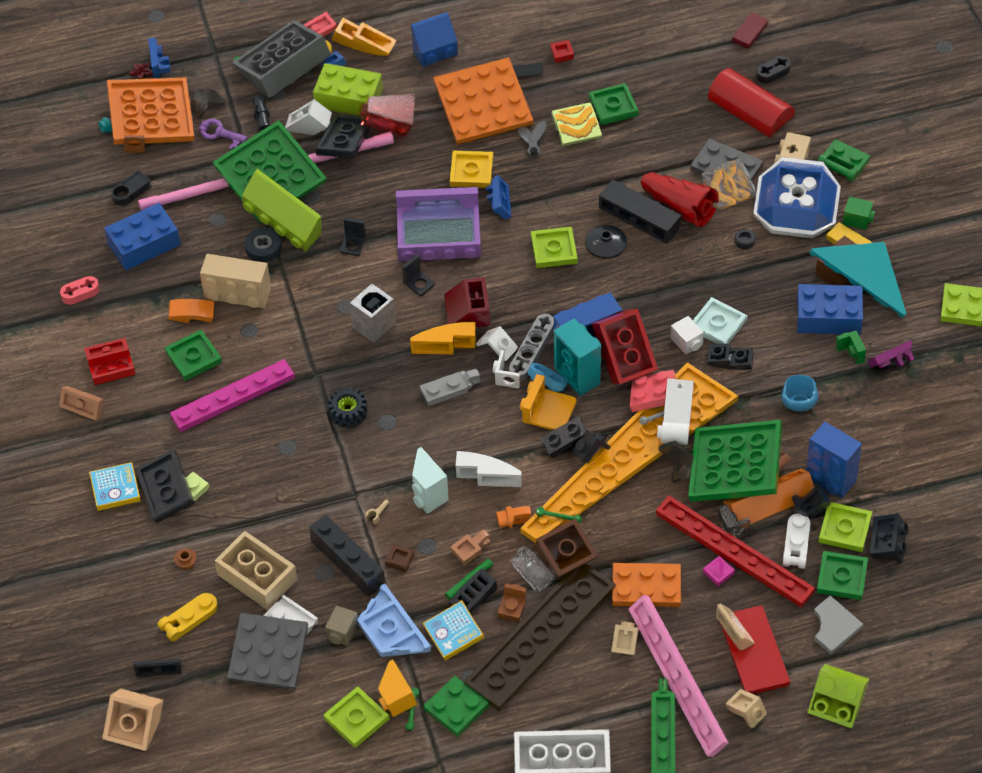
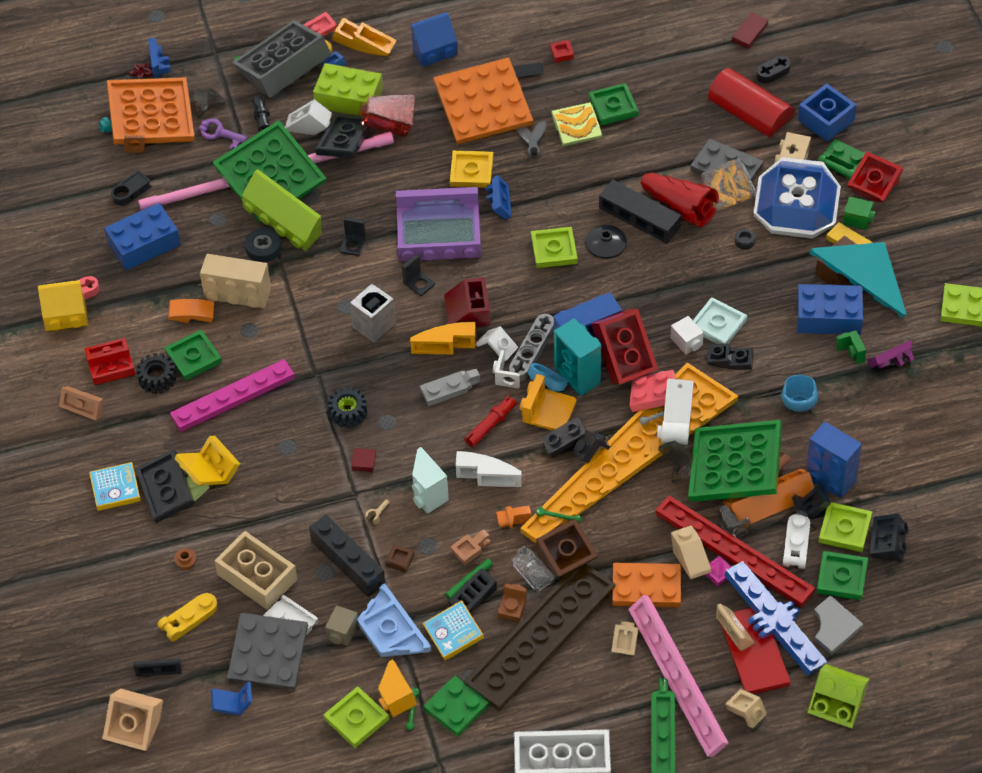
(63, 305): none -> yellow slope
(156, 363): none -> black tyre
(211, 465): none -> yellow bracket
(231, 702): none -> blue bracket
(363, 460): none -> dark red tile
(496, 415): none -> red pin
(690, 552): none -> tan slope
(775, 618): none -> hinge
(827, 112): none -> blue brick
(875, 177): none -> red slope

